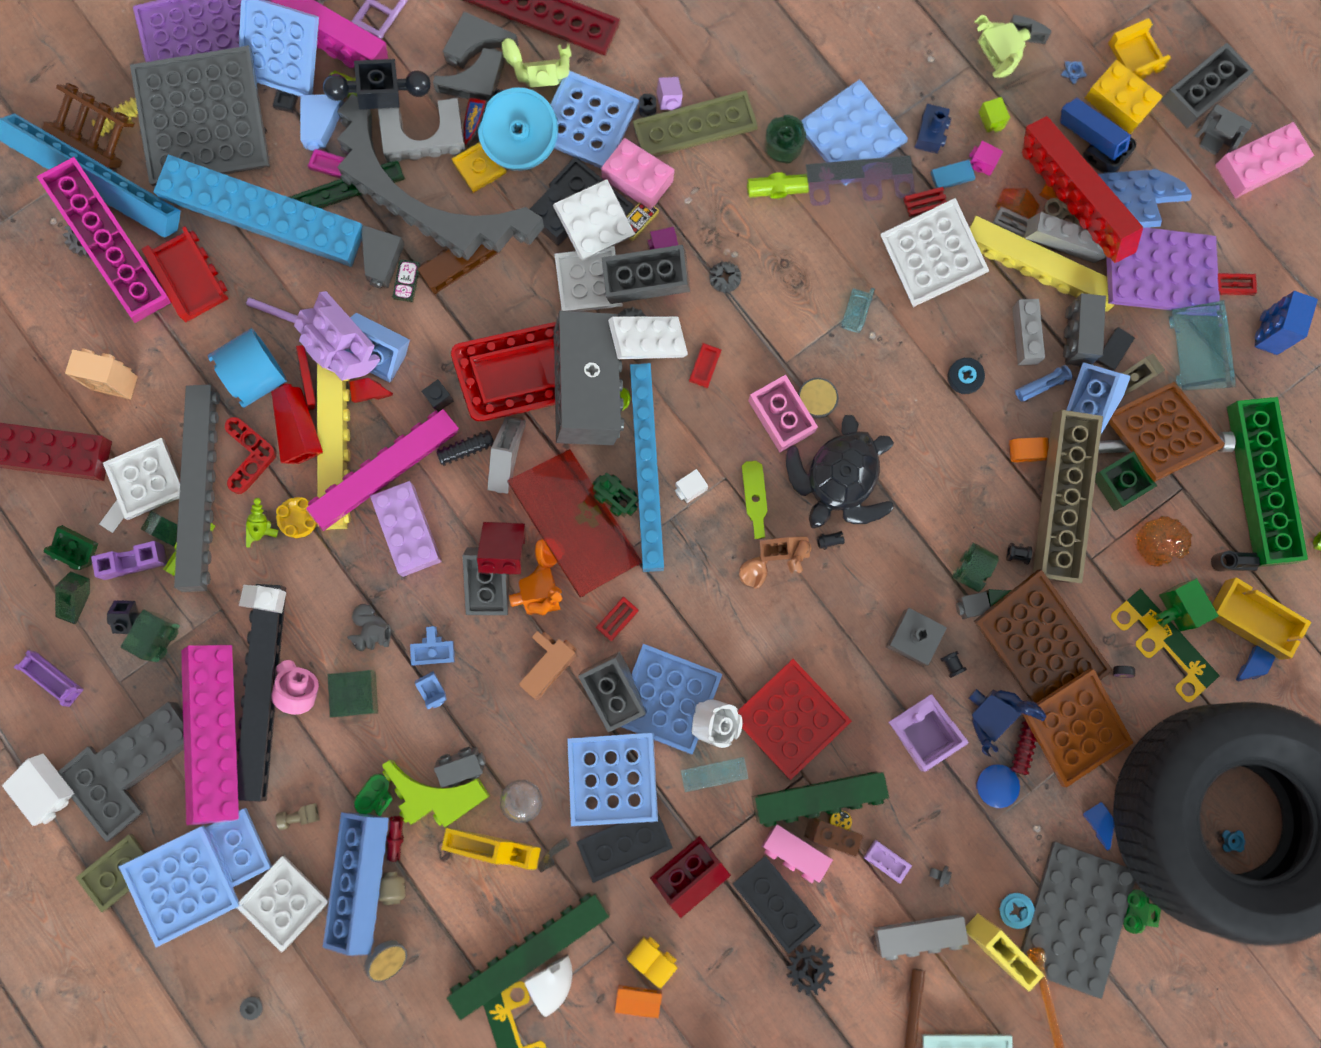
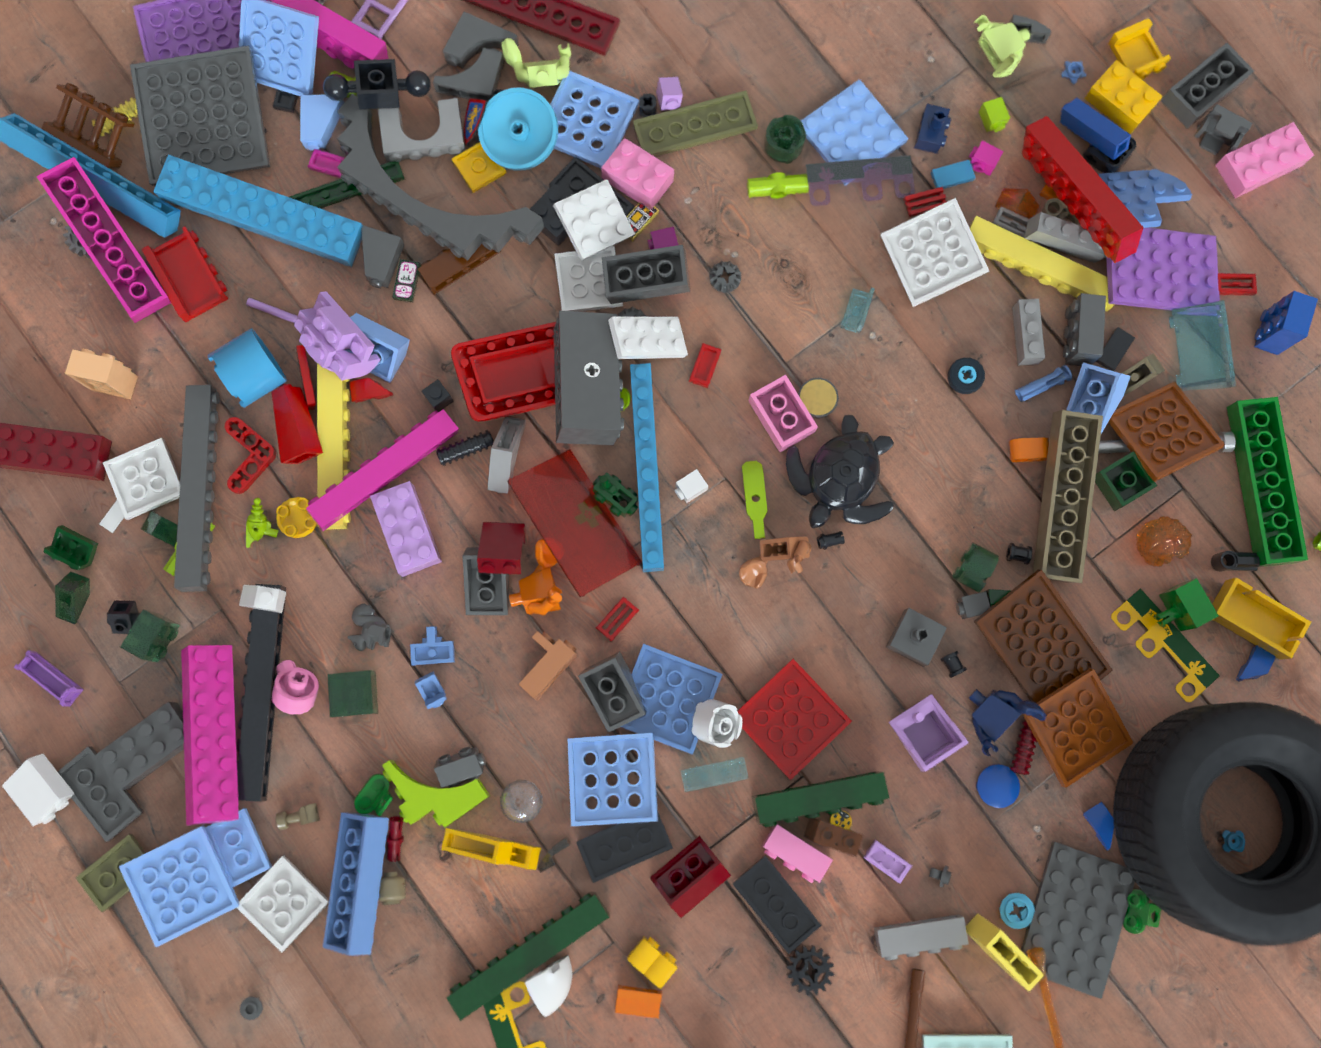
(142, 558): medium lavender arch -> none
(385, 961): pearl gold tile -> none
(1124, 671): black tile -> none

